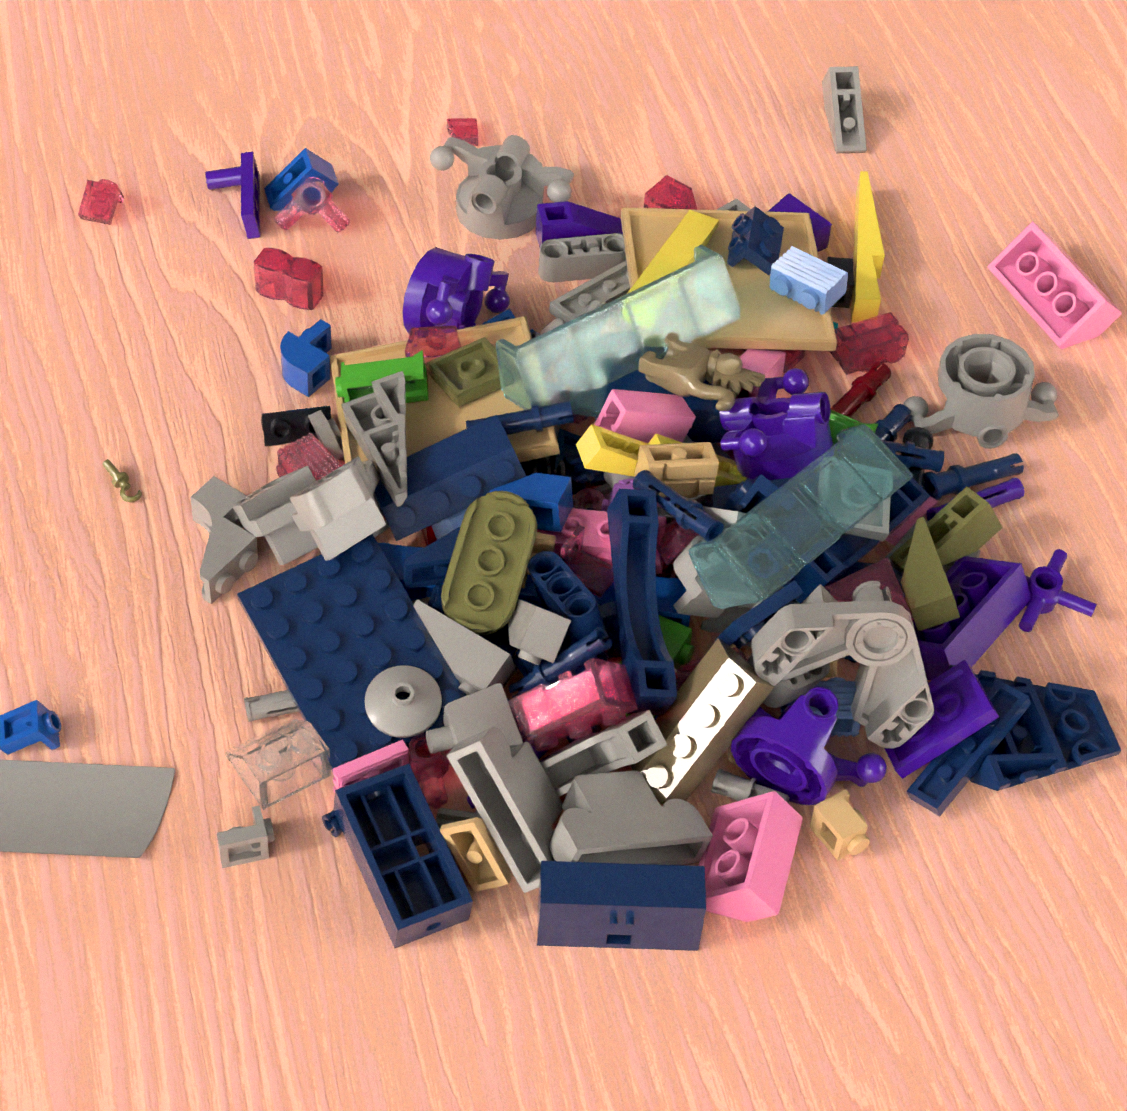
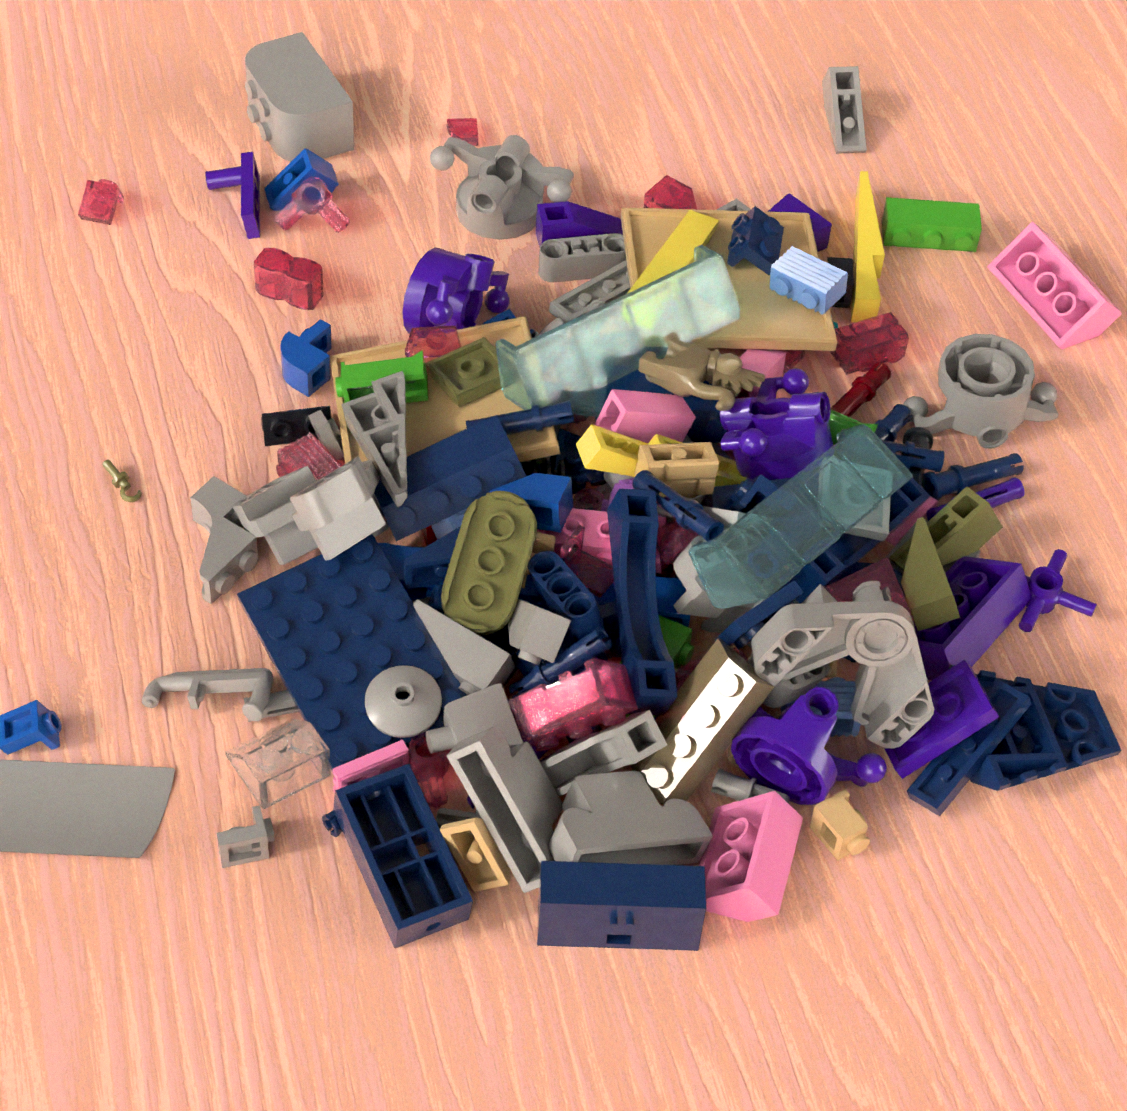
(199, 683): none -> light grey piece
(297, 99): none -> light grey brick
(931, 224): none -> bright green brick

